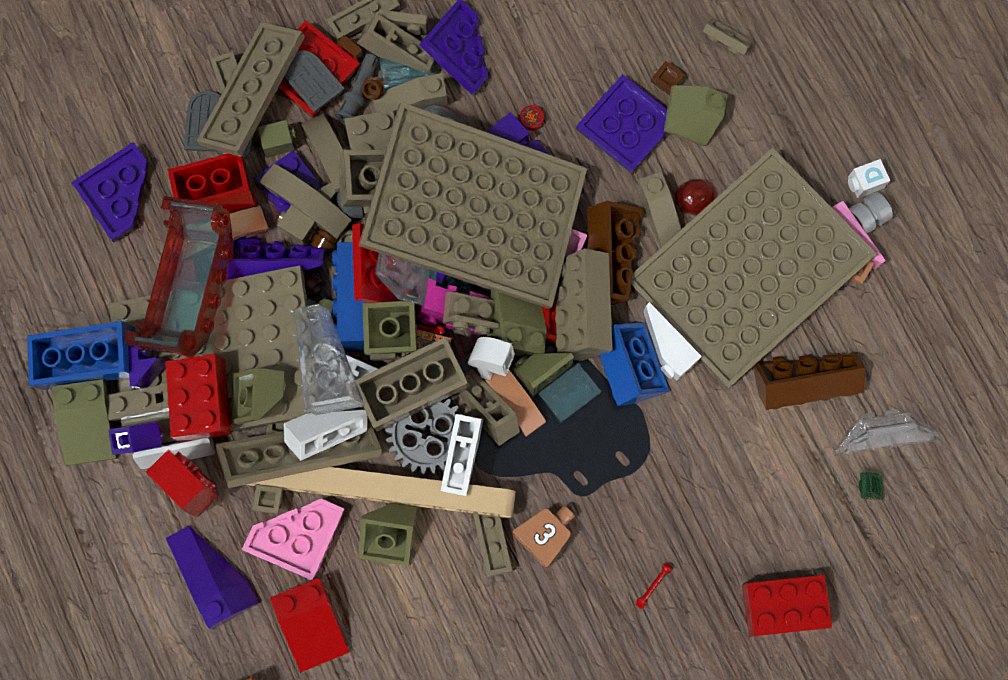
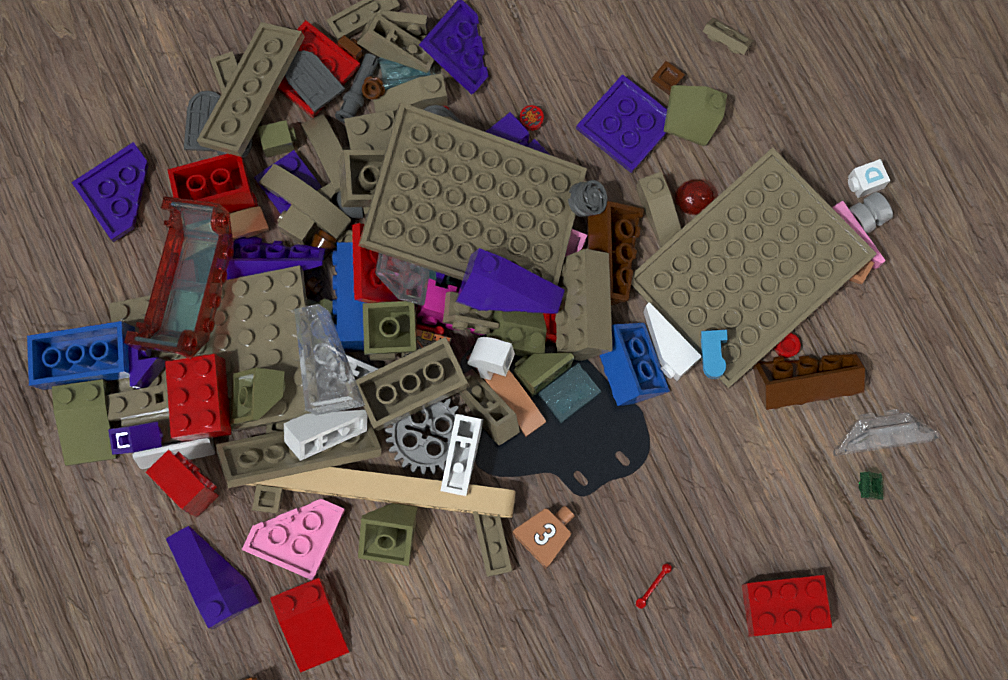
(506, 287): none -> dark purple wedge
(587, 199): none -> dark grey wheel
(712, 360): none -> dark azure leg
(788, 346): none -> red tile

